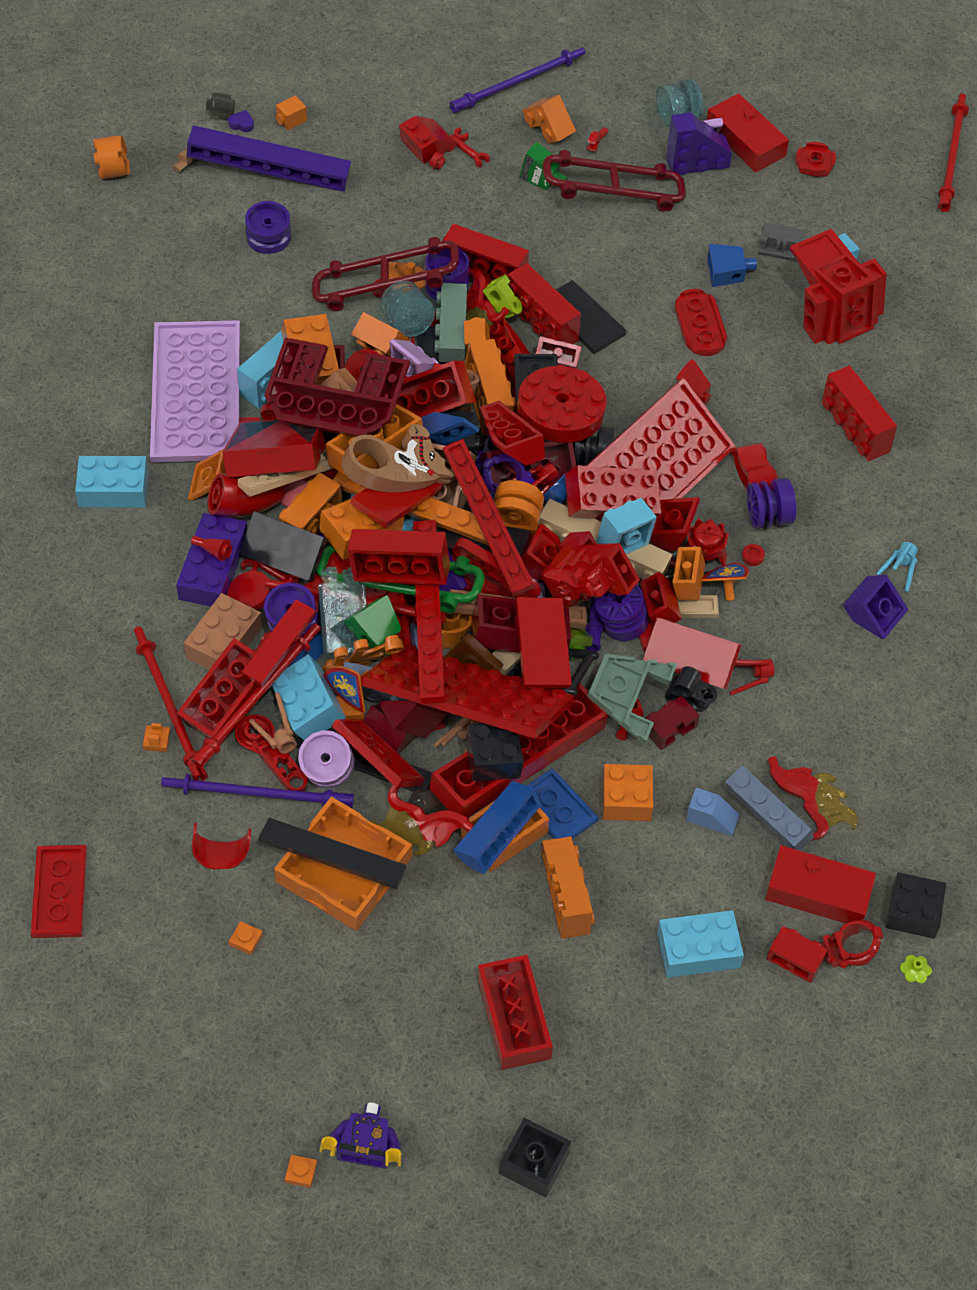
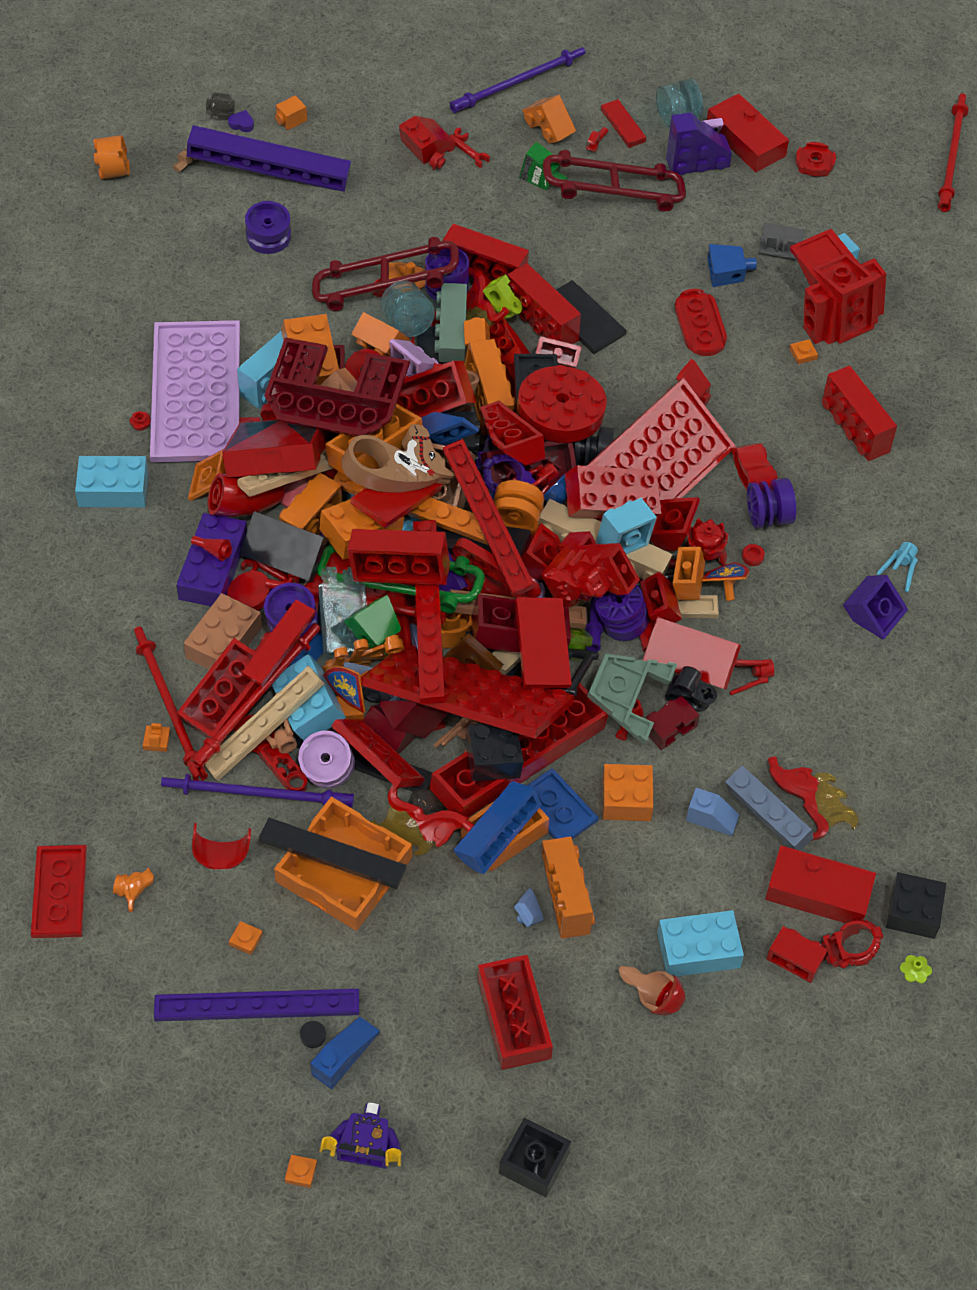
(132, 885): none -> orange animal
(142, 424): none -> red plate
(256, 1005): none -> dark purple tile
(264, 722): none -> tan tile
(313, 1034): none -> black tile
(342, 1052): none -> blue slope
(528, 909): none -> medium blue piece
(623, 123): none -> red tile
(657, 990): none -> piece
(803, 351): none -> orange plate

